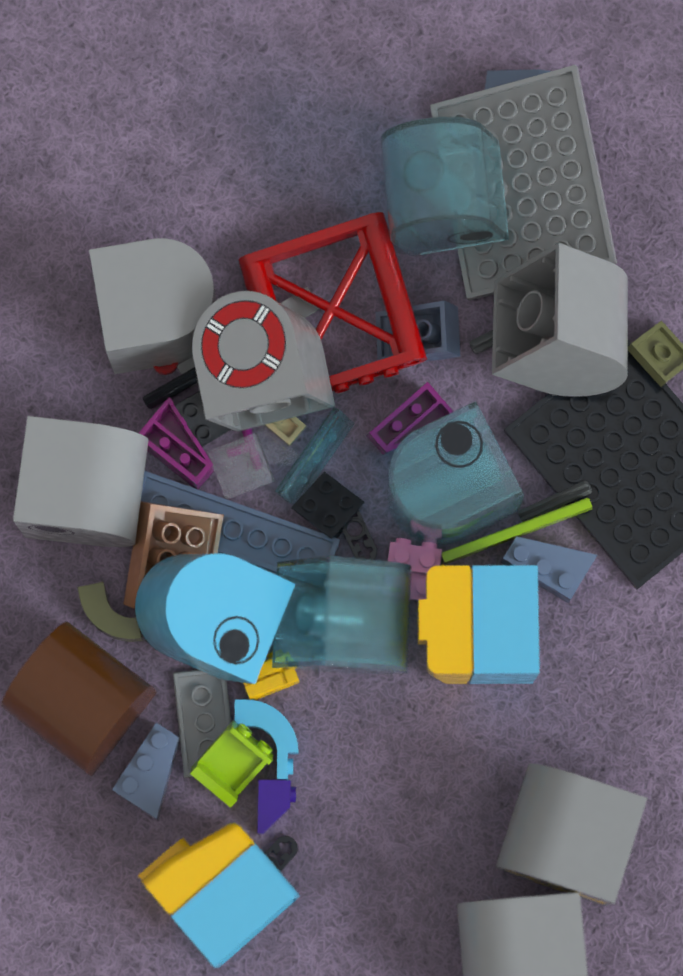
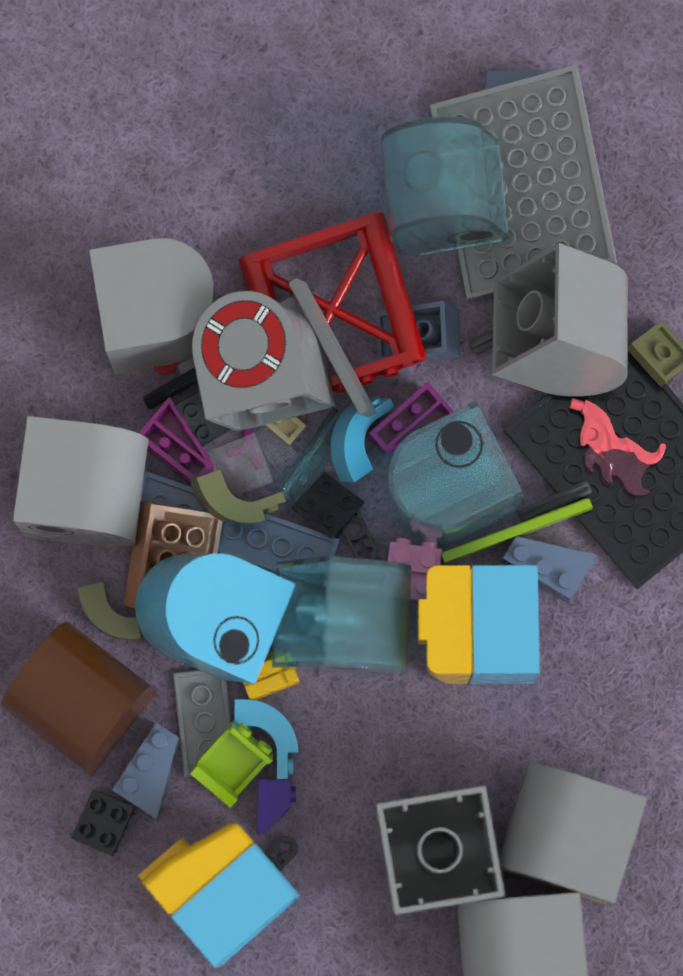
(103, 823): none -> black hinge
(223, 505): none -> olive arch
(332, 348): none -> light grey tile
(348, 440): none -> medium azure arch
(439, 850): none -> light grey brick
(613, 454): none -> piece

